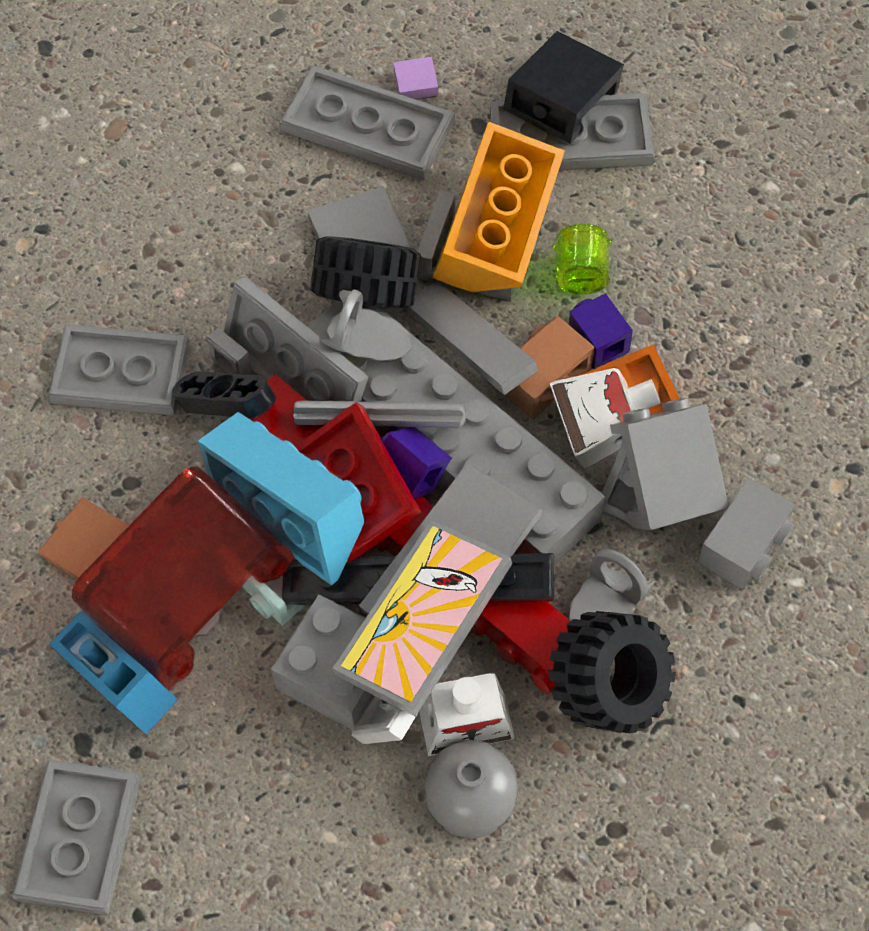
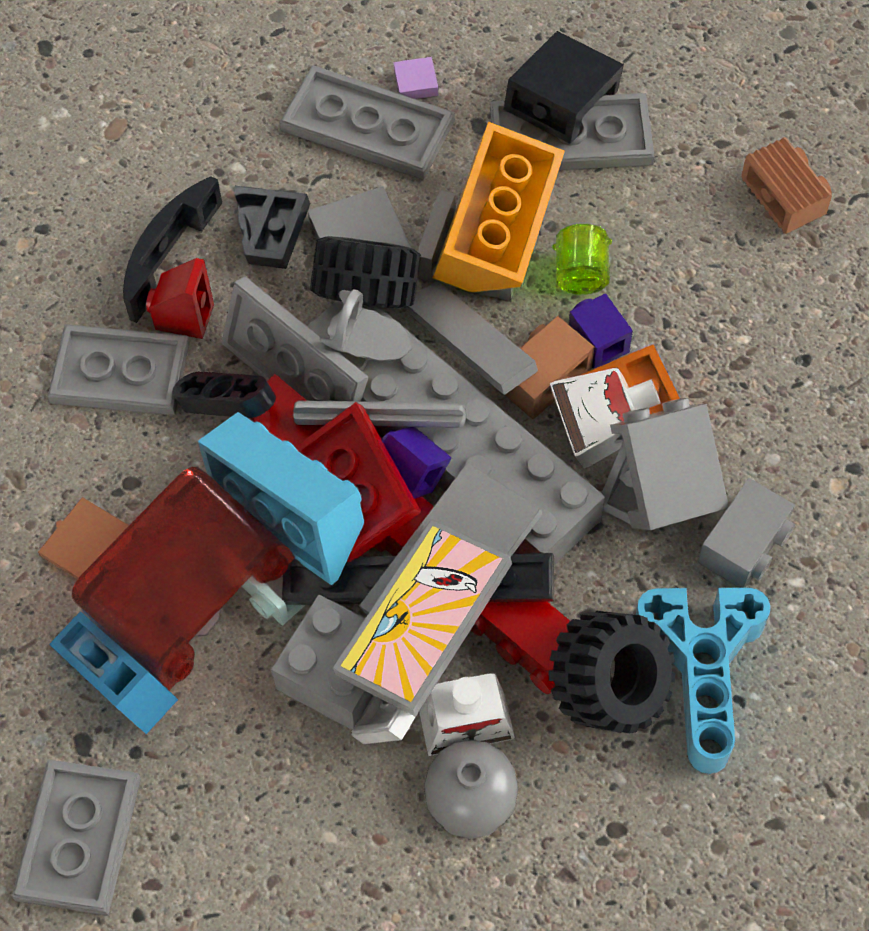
(182, 300): none -> red slope
(190, 208): none -> black slope
(228, 353): light grey tile -> none
(270, 224): none -> black wing
(610, 589): light grey piece -> none
(699, 679): none -> medium azure beam
(786, 185): none -> nougat brick

